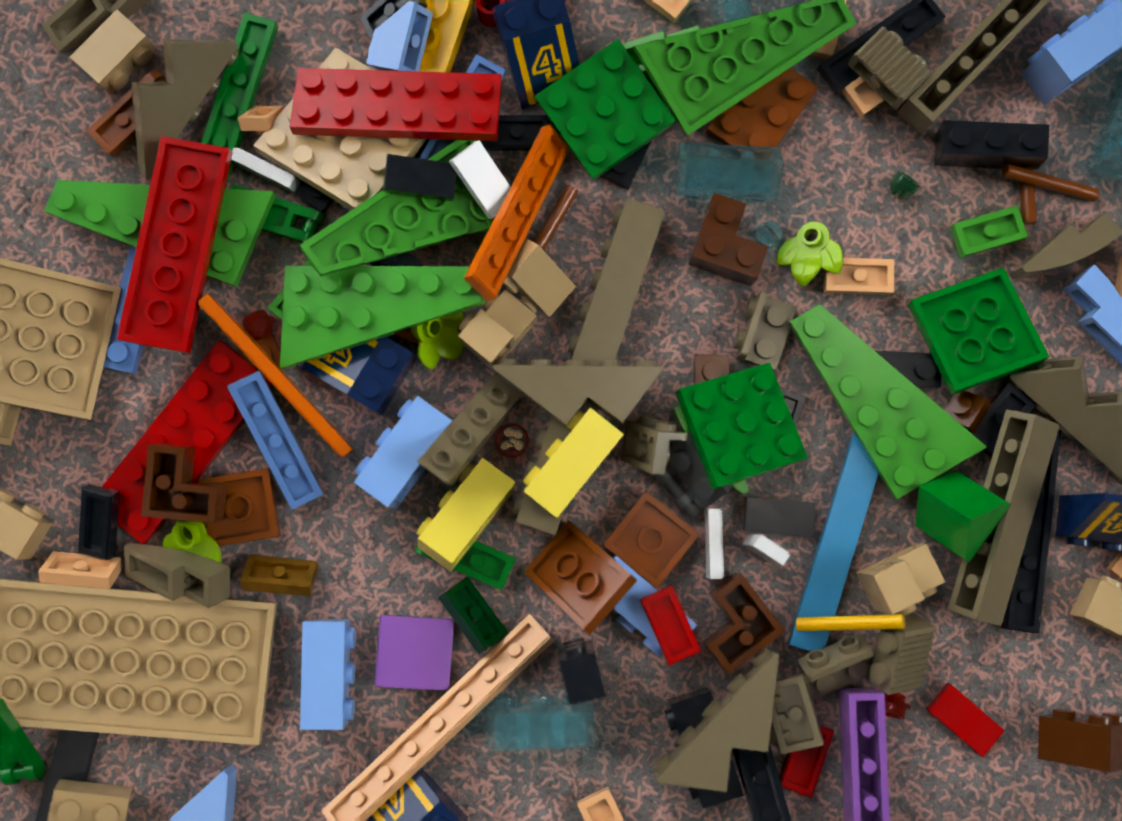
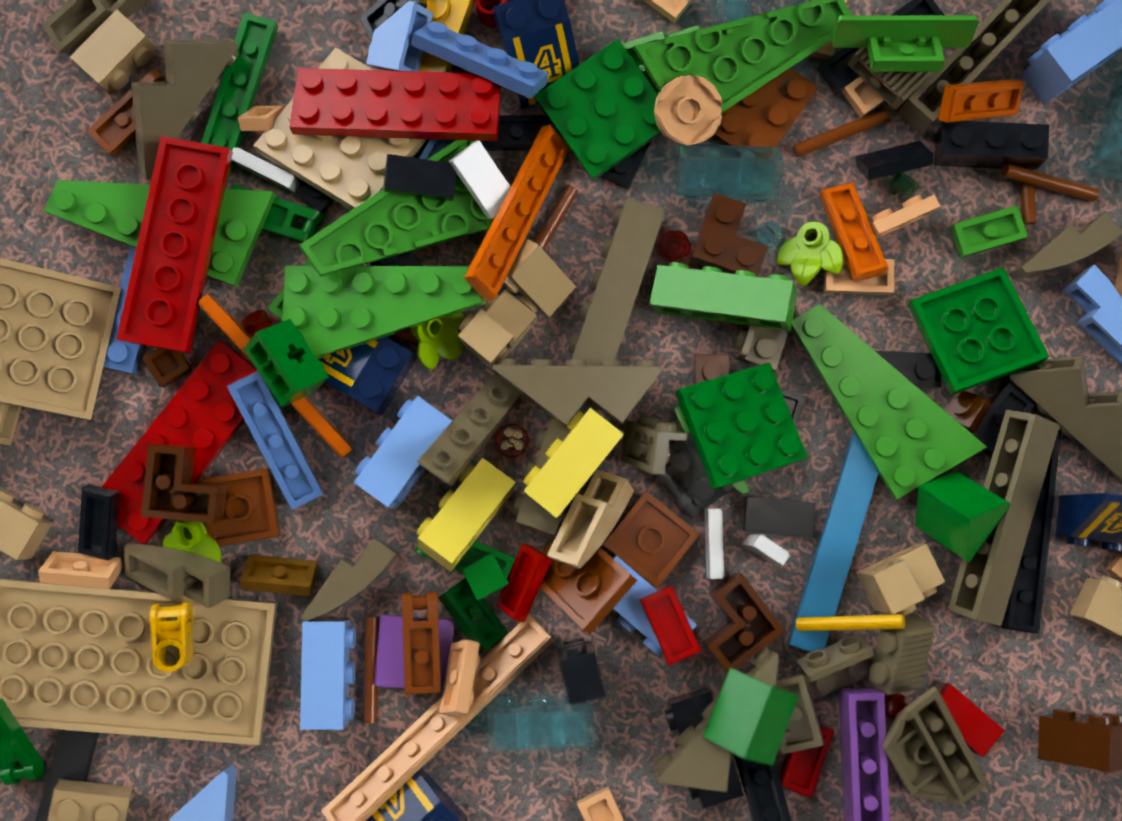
(167, 366): none -> reddish brown plate
(170, 633): none -> yellow piece
(286, 362): none -> green brick
(351, 578): none -> dark tan slope
(370, 690): none -> dark orange bar
(421, 644): none -> dark orange plate
(459, 678): none -> light nougat plate
(480, 59): none -> medium blue plate
(485, 576): none -> green tile
(524, 582): none -> red tile
(591, 519): none -> tan slope
(674, 237): none -> clear red plate
(688, 110): none -> light nougat tile
(724, 296): none -> bright green brick
(750, 717): none -> green slope
(841, 133): none -> dark orange bar
(853, 232): none -> orange tile
(894, 160): none -> black tile
(905, 41): none -> bright green bracket
(913, 210): none -> light nougat plate
(932, 752): none -> dark tan wedge
(980, 100): none -> orange tile

